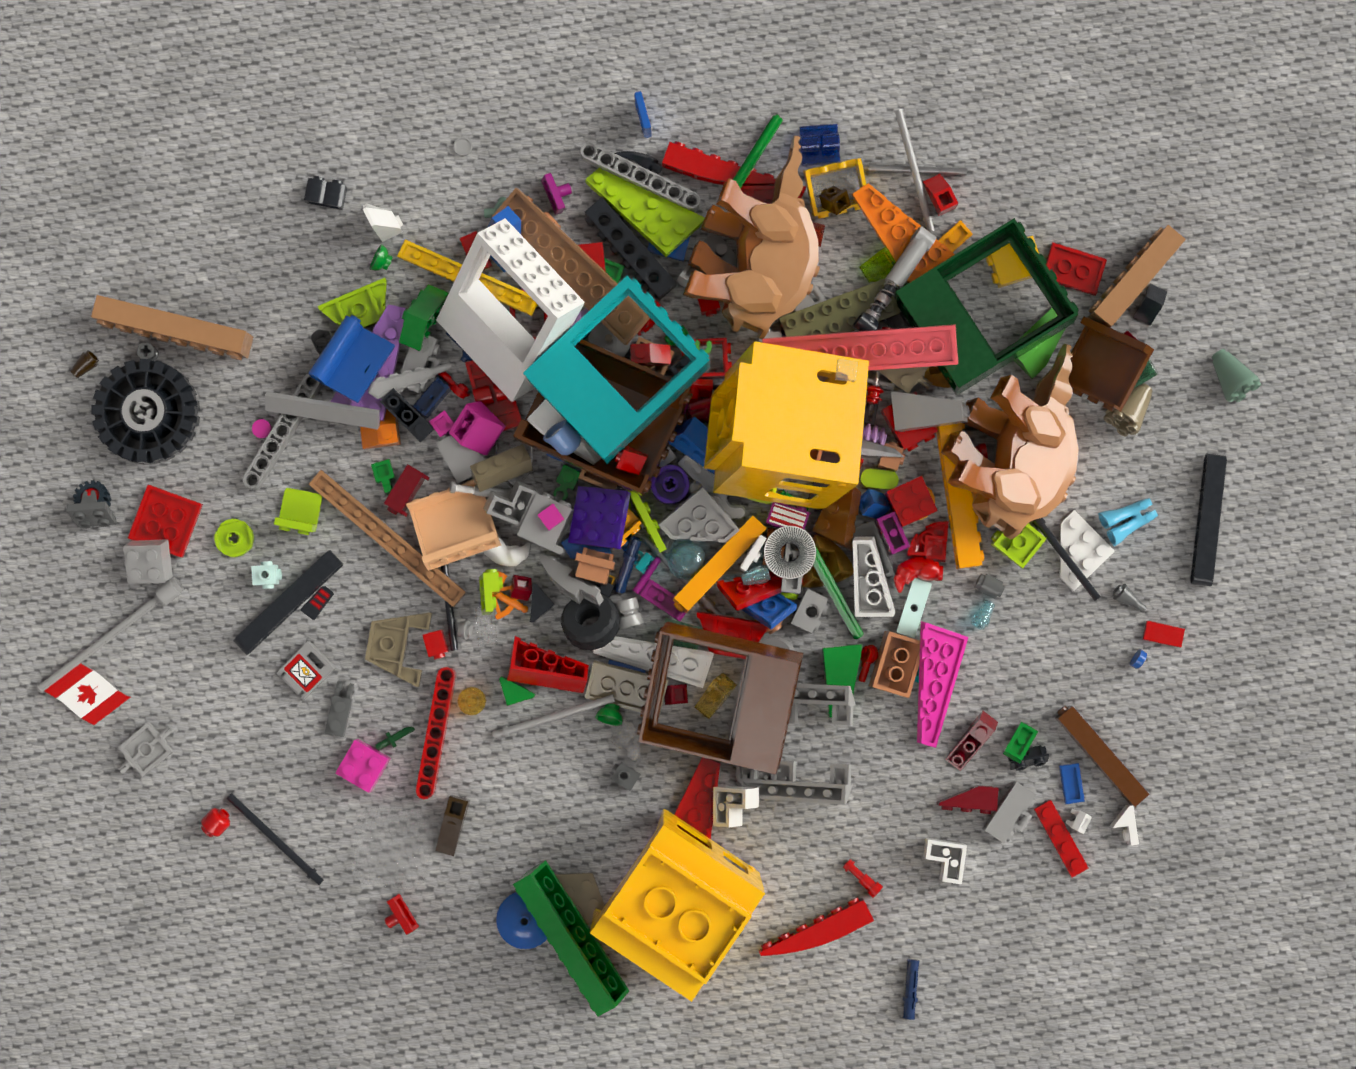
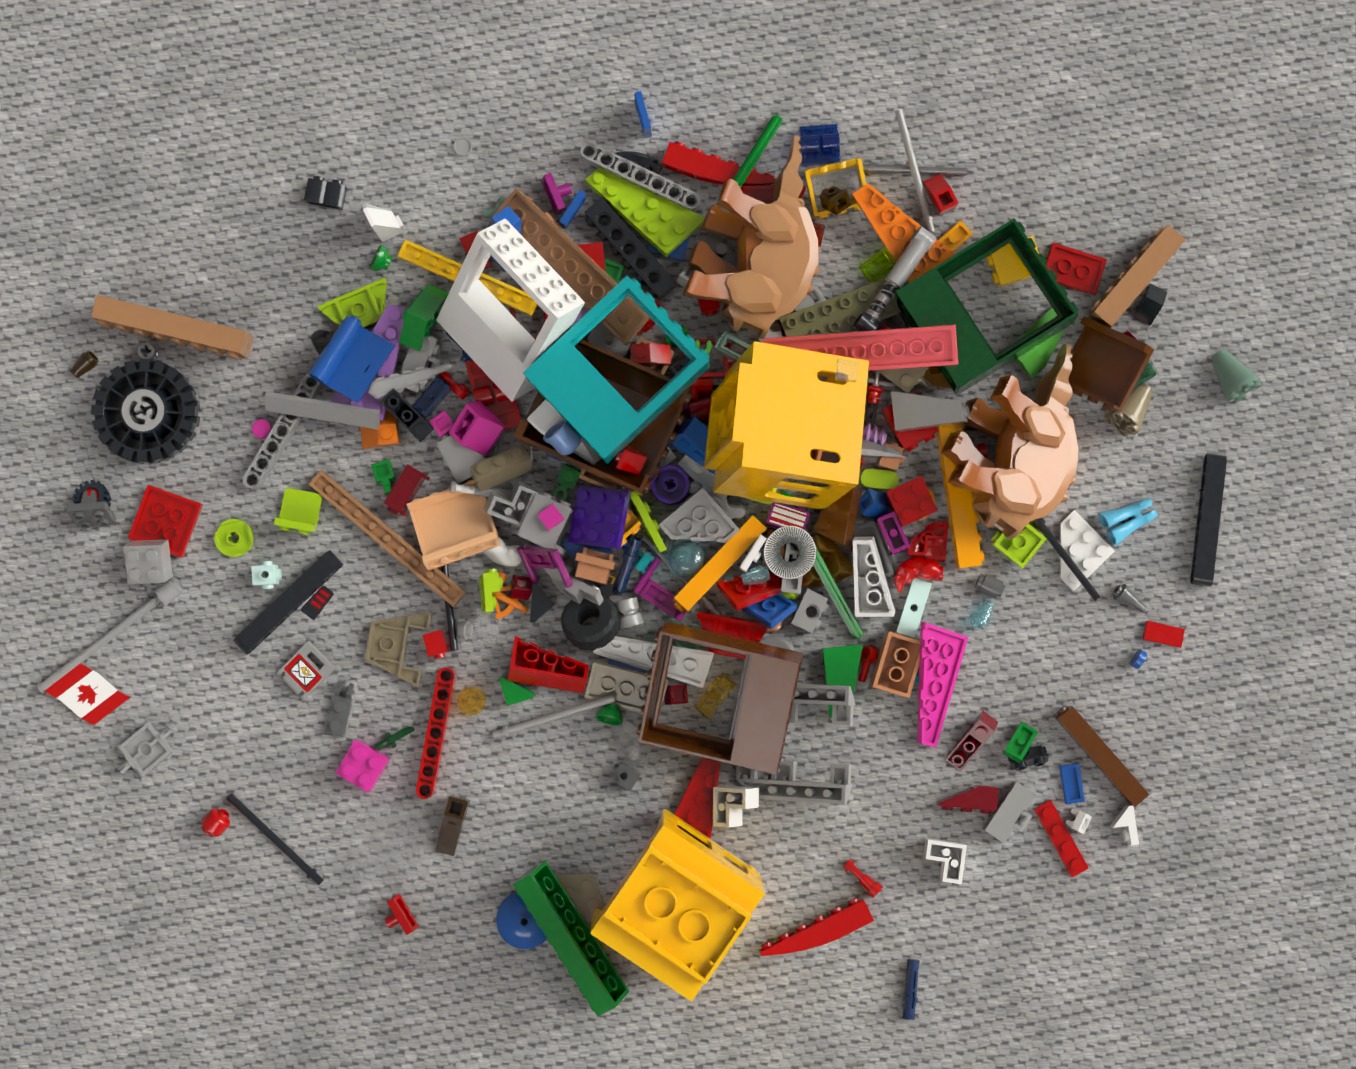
(543, 558): none -> magenta plate
(572, 209): none -> blue tile
(721, 342): none -> sand green window

